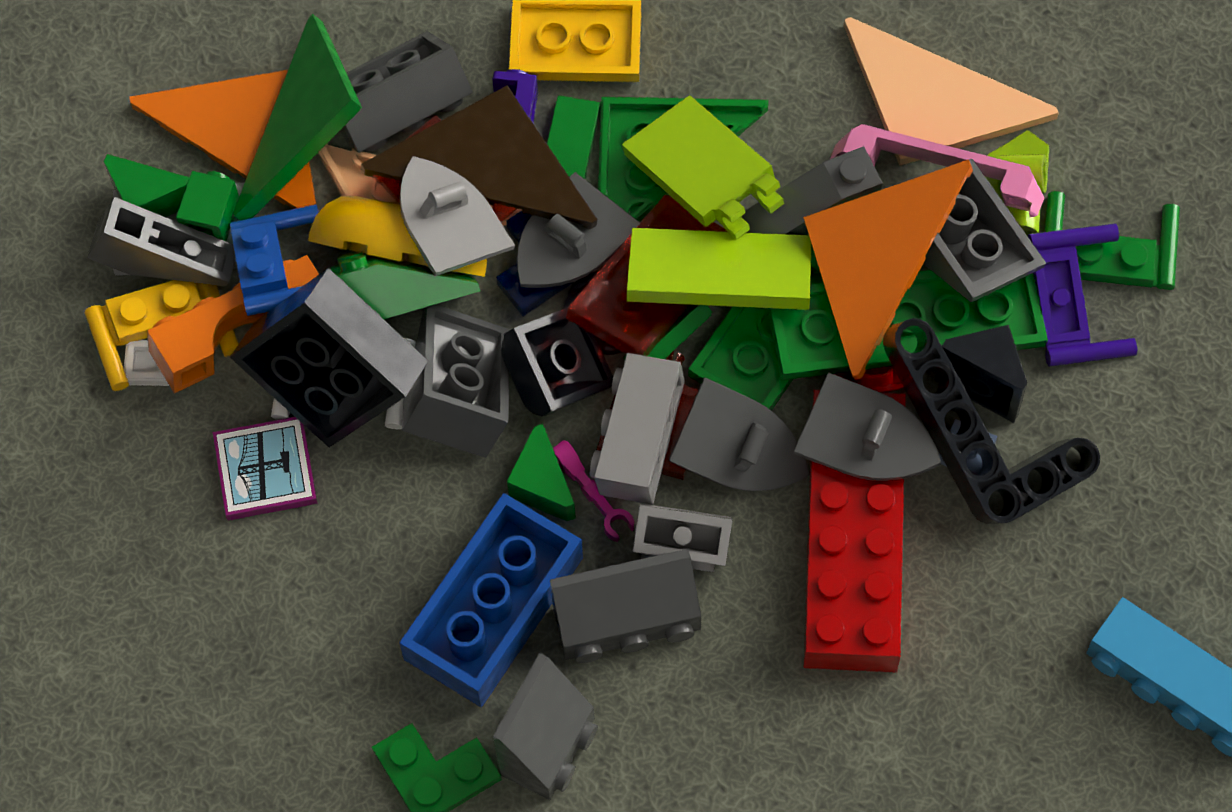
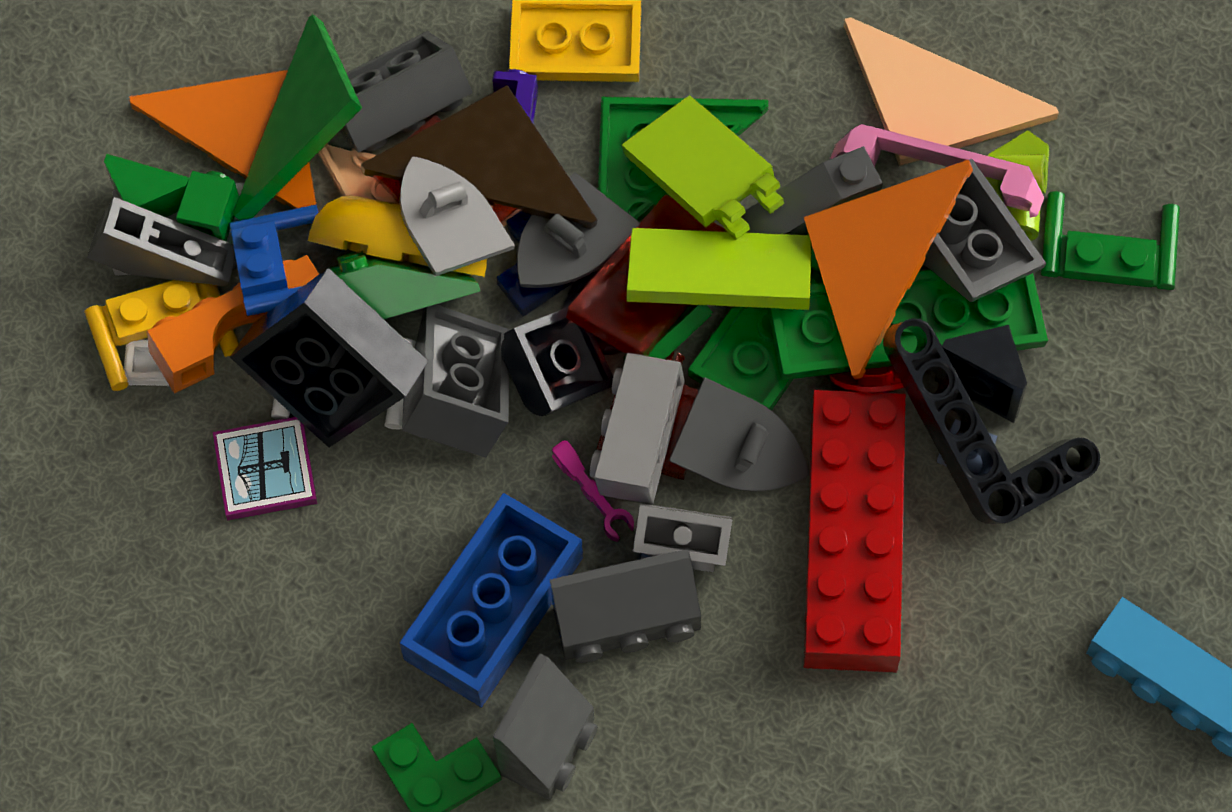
(539, 479): green slope -> none
(573, 133): green tile -> none
(865, 434): dark grey shield -> none
(1063, 298): dark purple plate -> none

